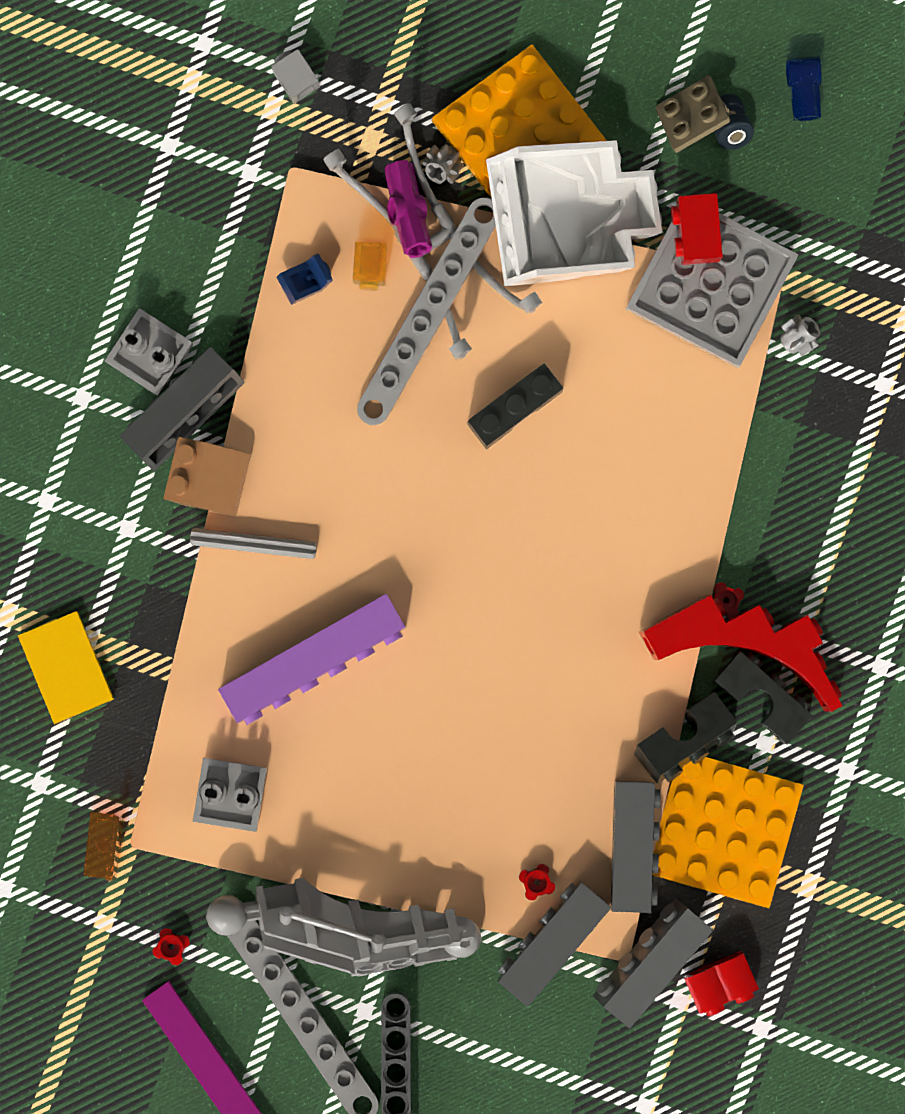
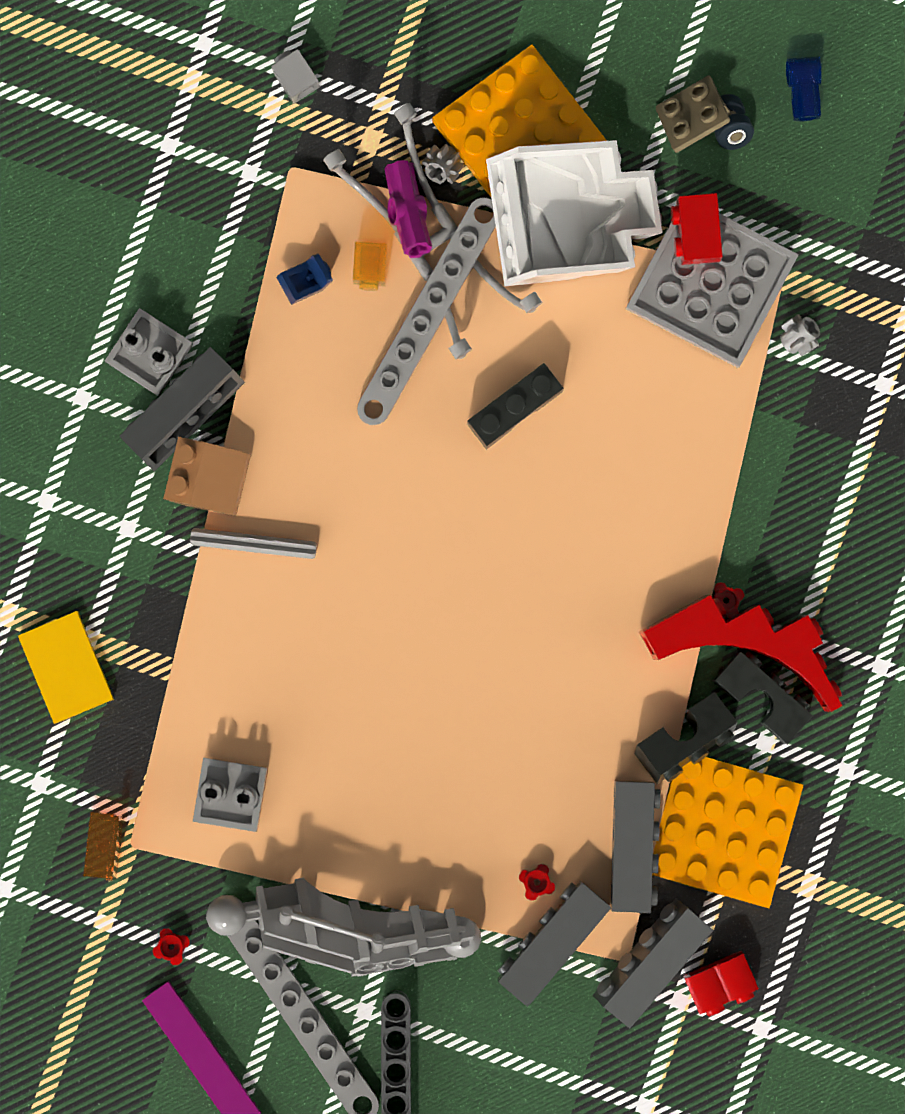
(311, 659): medium lavender brick -> none

